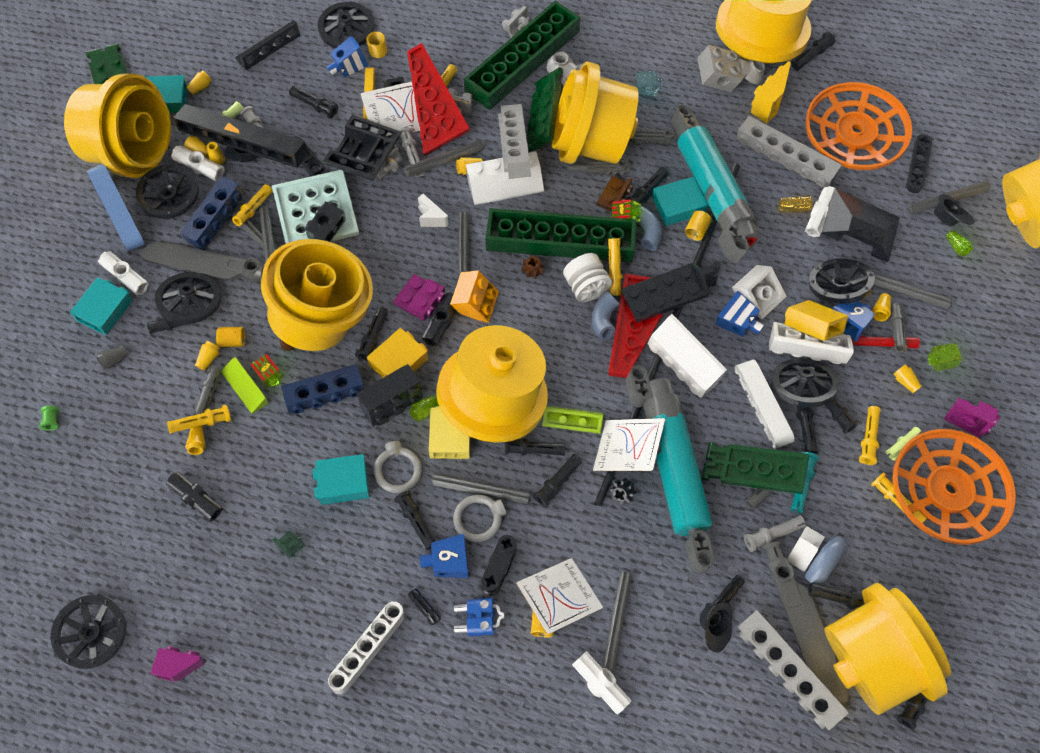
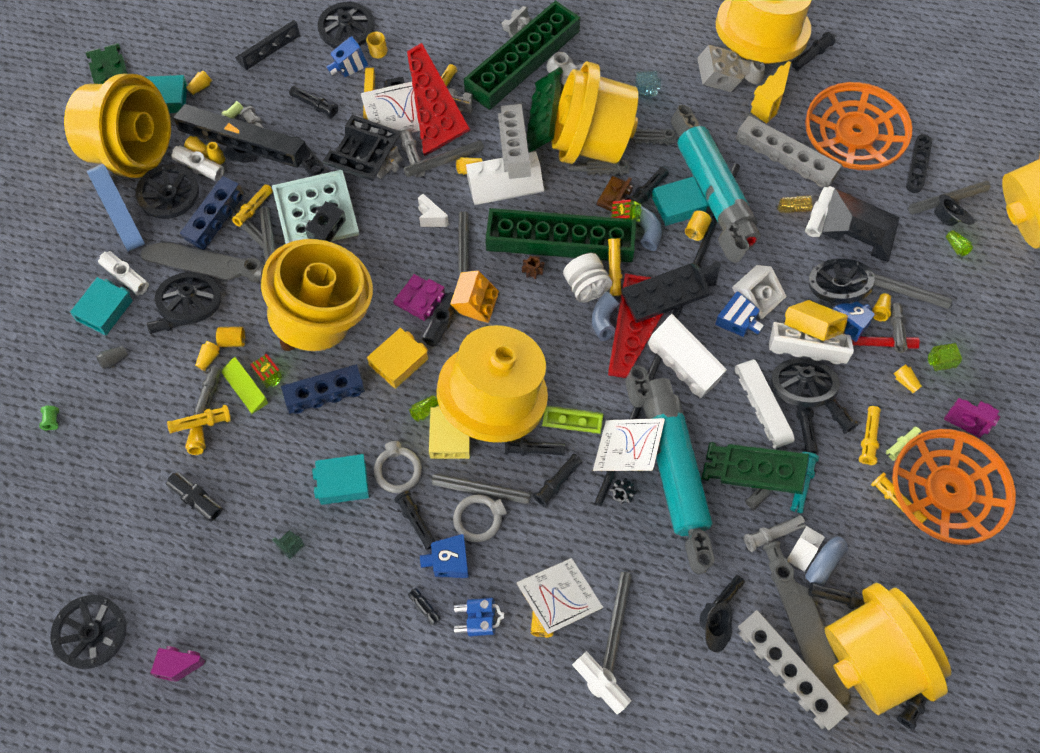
(365, 658): white beam -> none
(369, 341): black pin -> none
(390, 395): black brick -> none
(498, 565): black piece -> none

